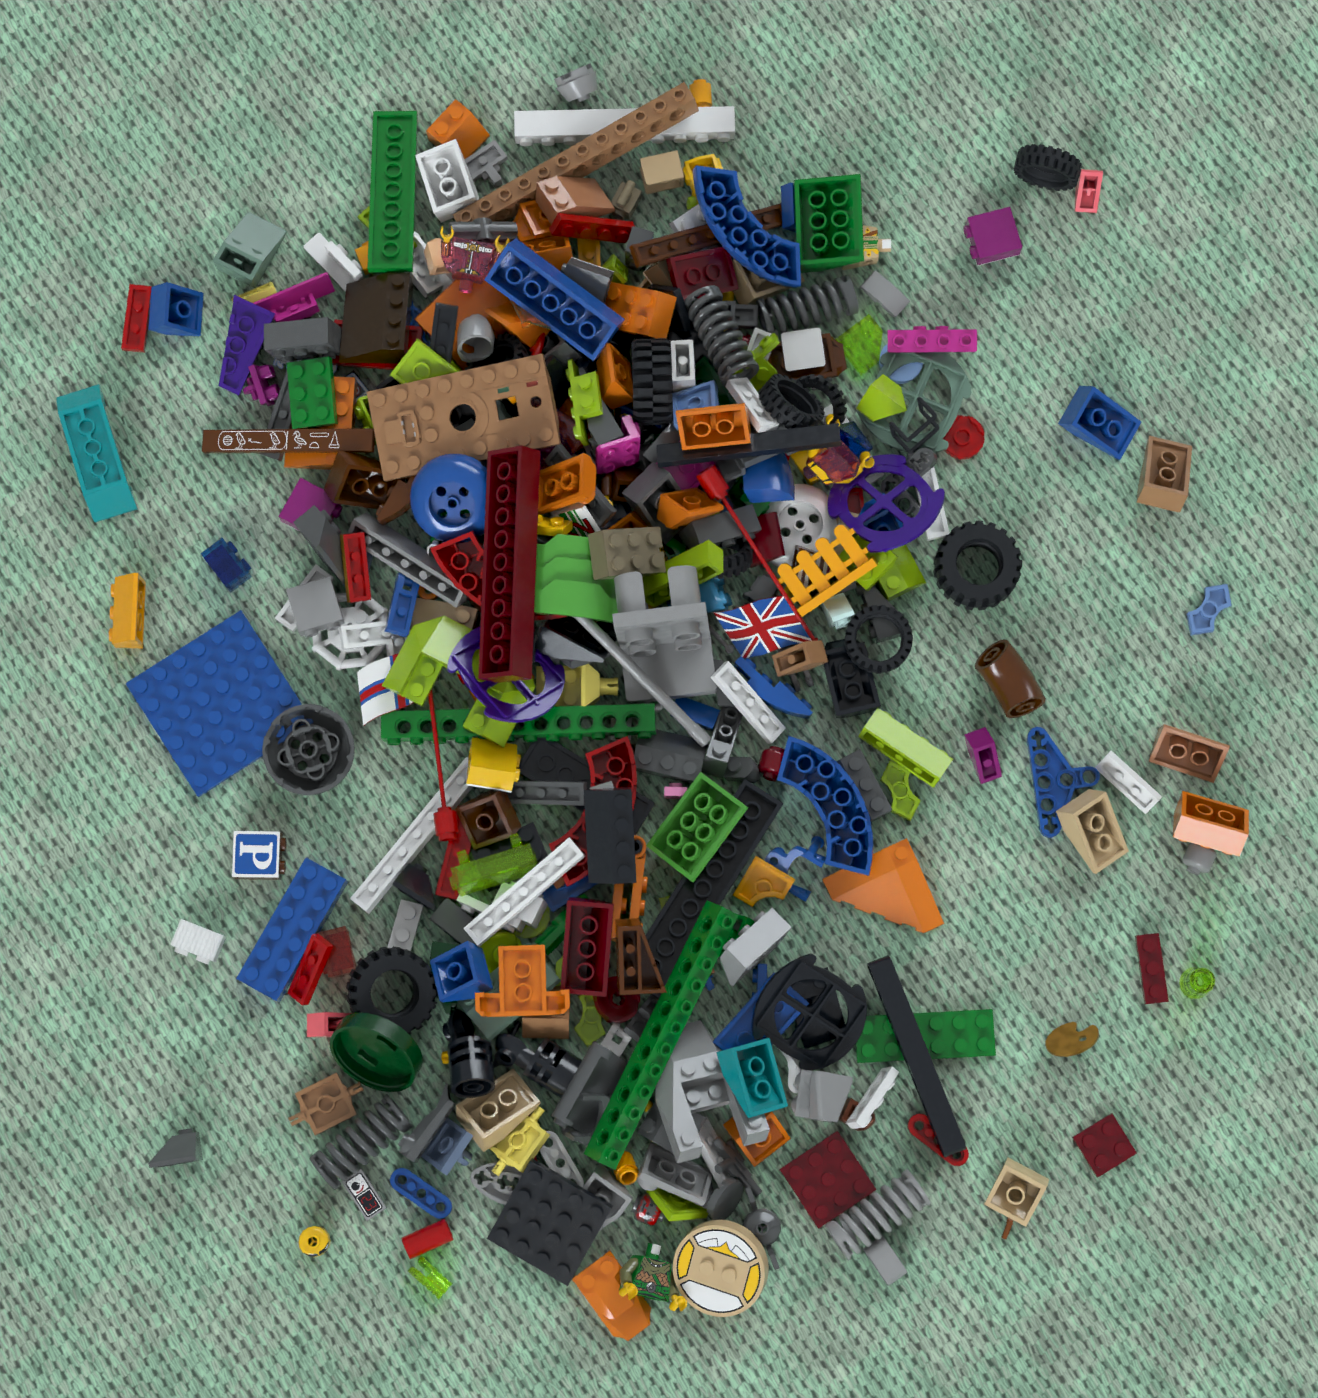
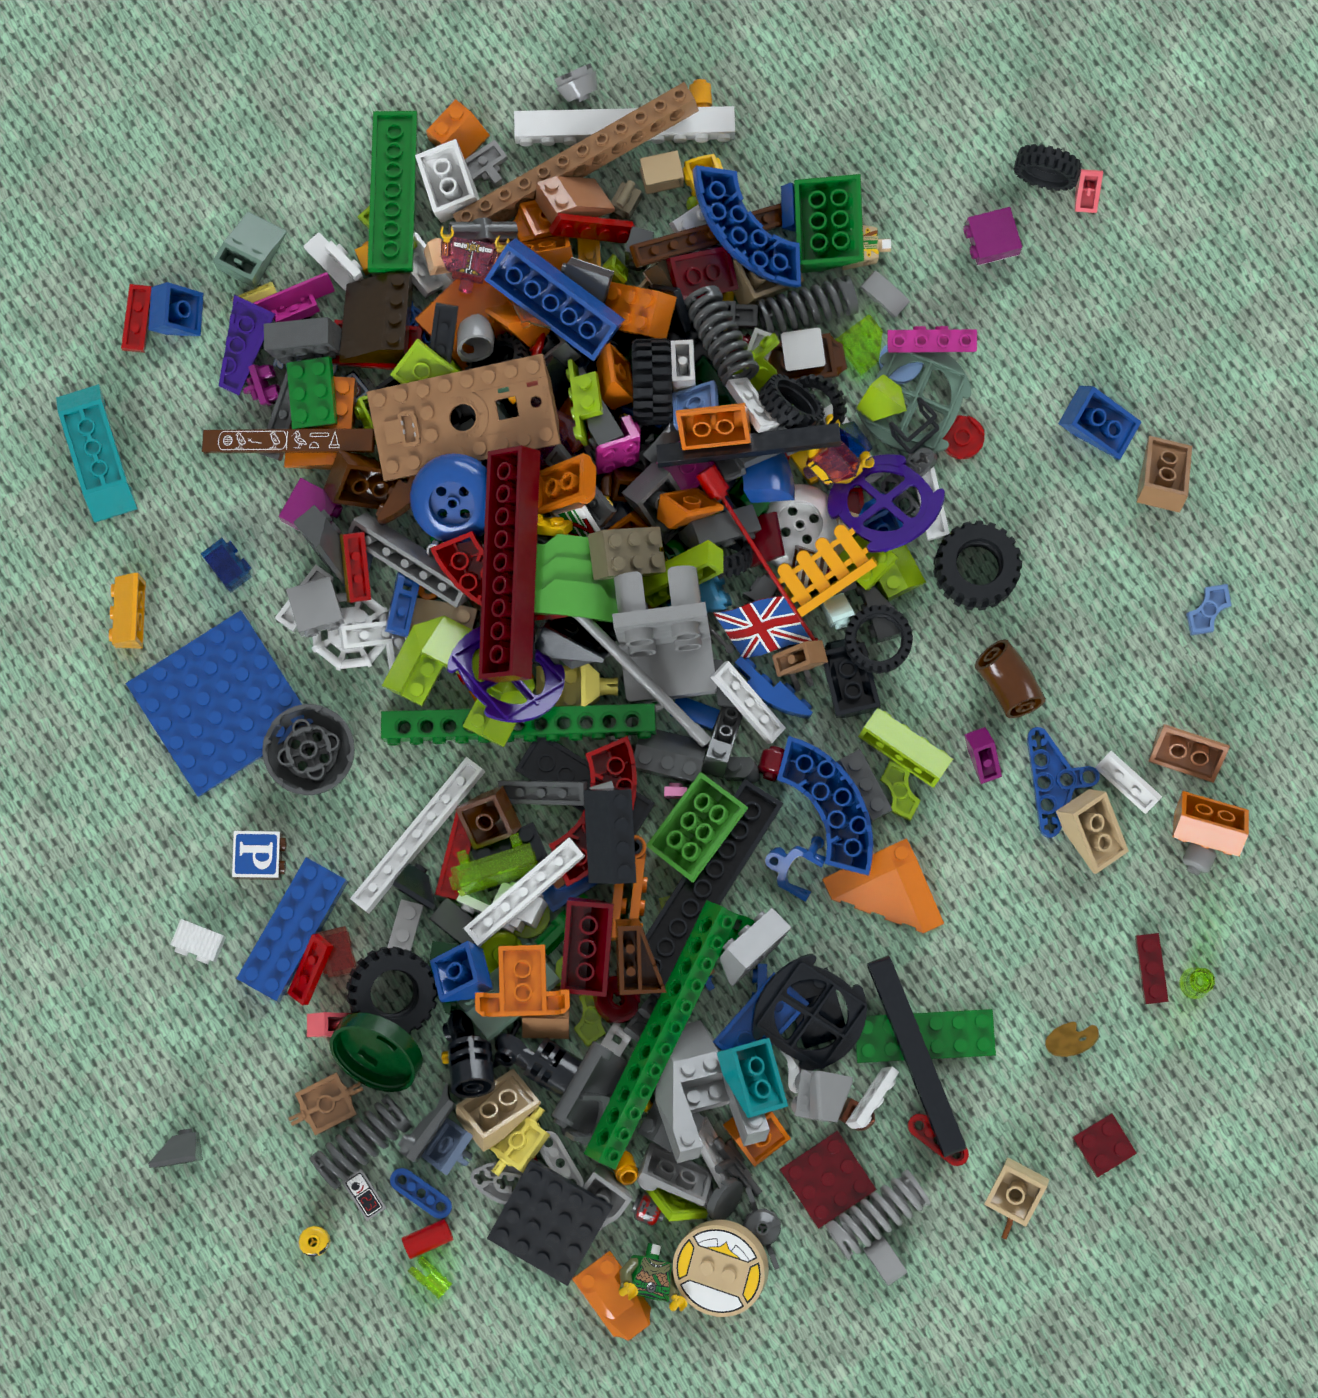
(379, 701): flag -> none
(492, 765): yellow piece -> none
(762, 881): light orange tile -> none

